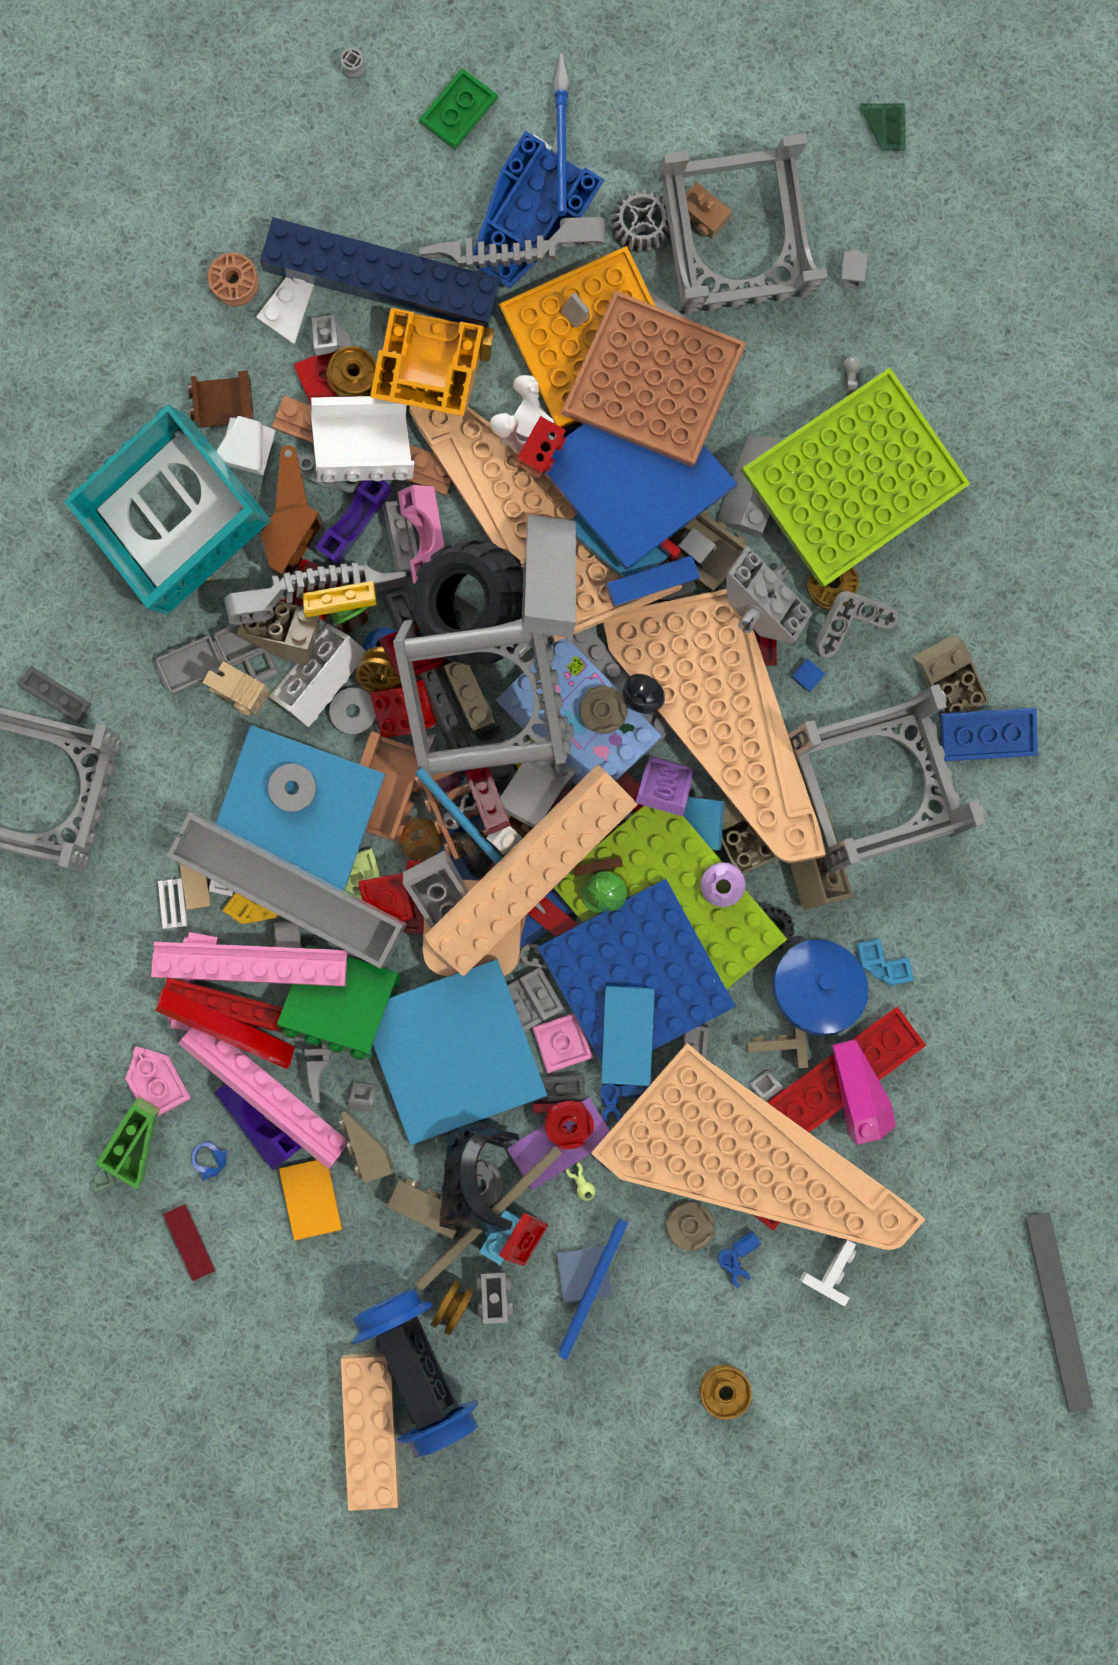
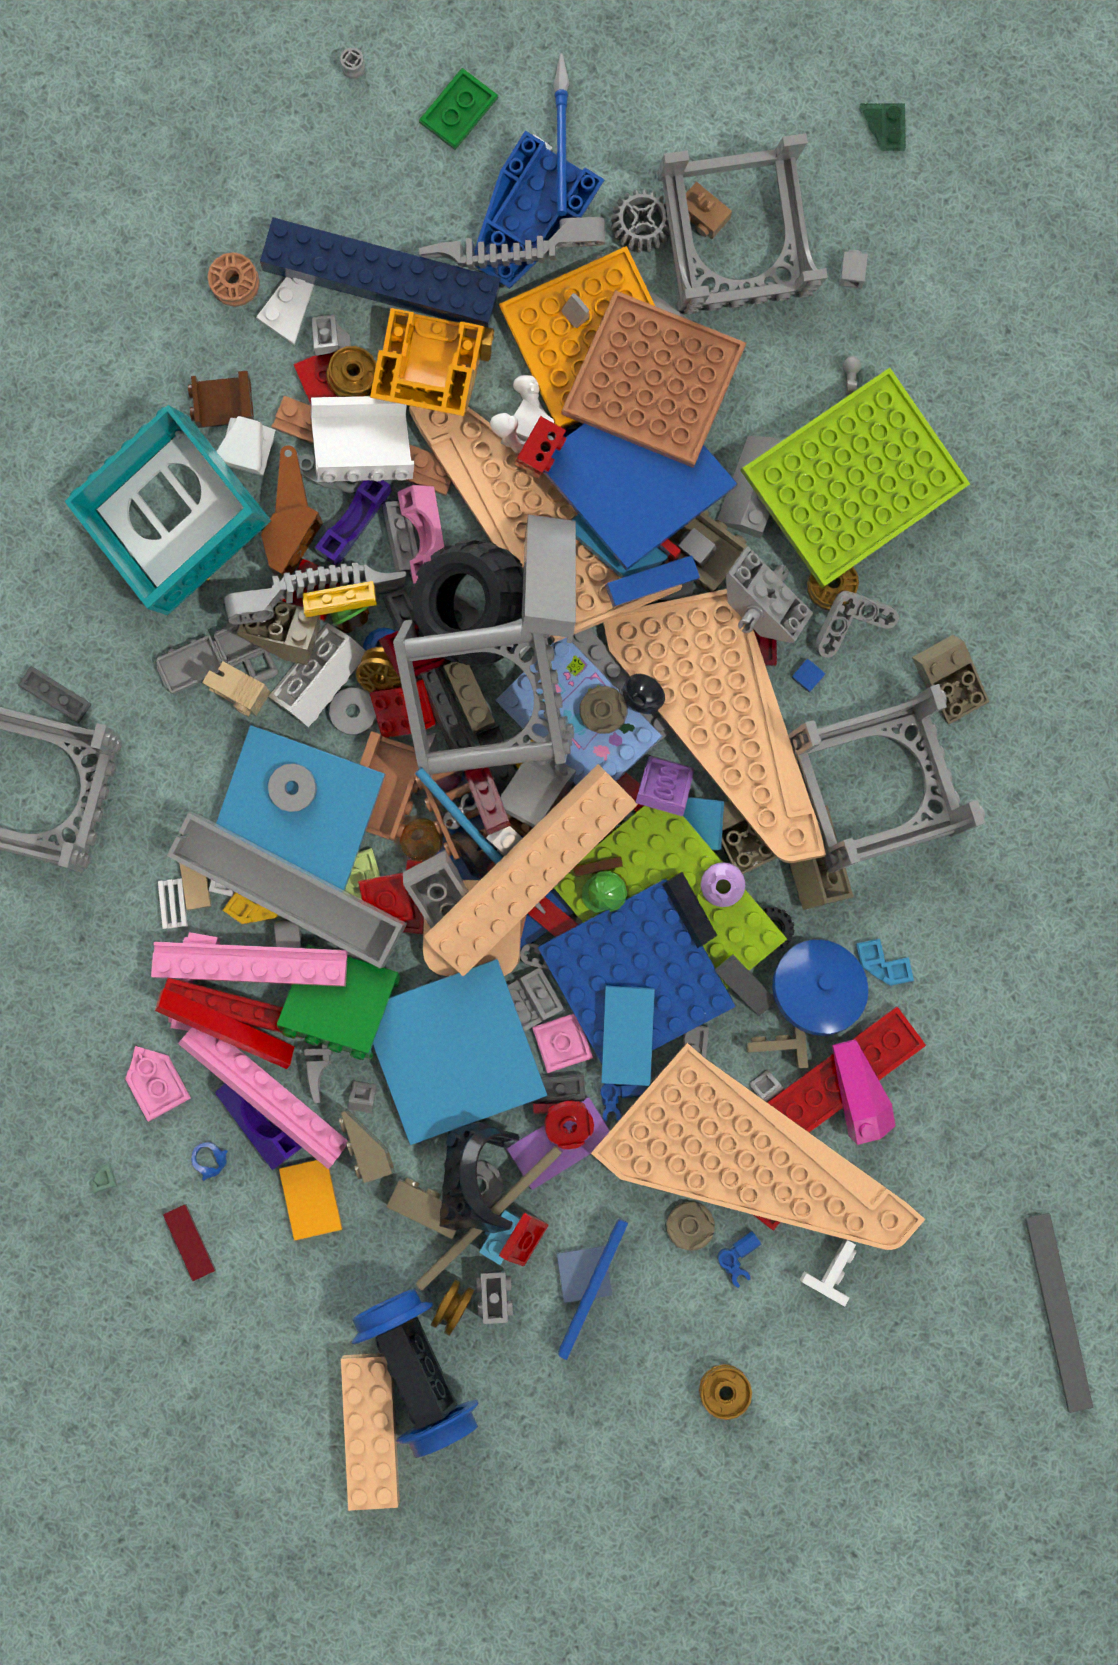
(131, 1144): bright green wedge -> none
(583, 1186): yellowish green arm -> none
(689, 909): none -> black tile
(745, 985): none -> dark grey tile
(989, 734): blue tile -> none

